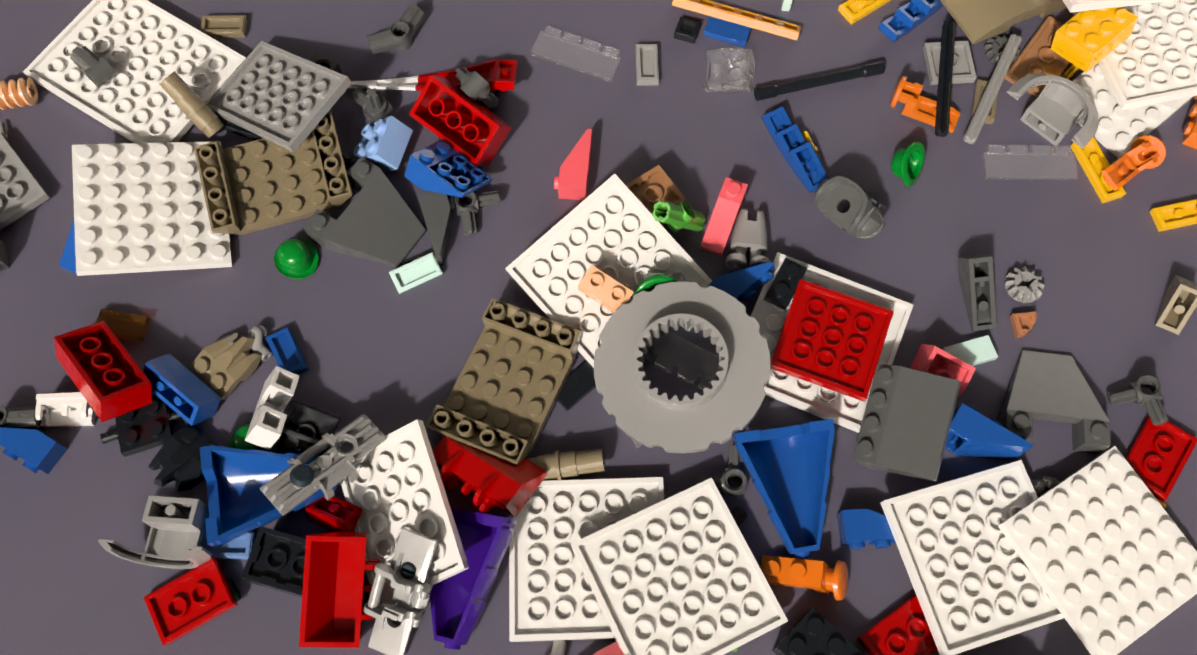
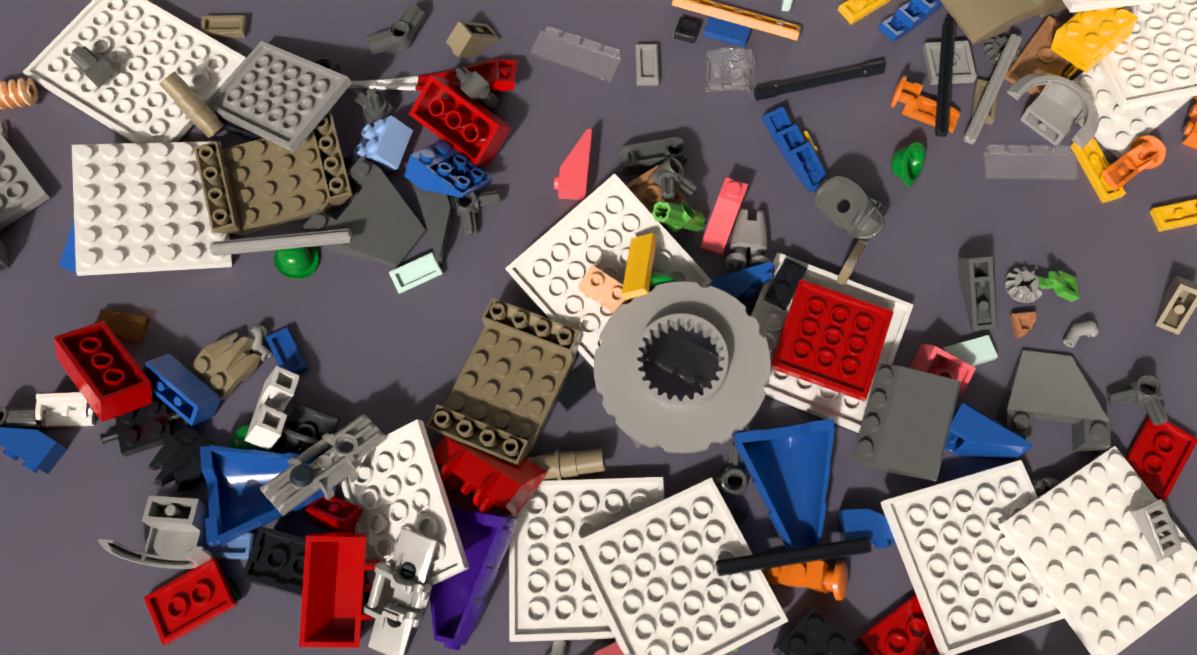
(281, 242): none -> light grey axle
(471, 39): none -> dark tan slope
(639, 266): none -> yellow tile
(650, 154): none -> dark grey piece
(671, 175): none -> dark grey axle
(793, 556): none -> black axle
(851, 262): none -> dark tan tile
(1063, 285): none -> bright green plate
(1077, 330): none -> light grey arm
(1162, 518): none -> light grey slope

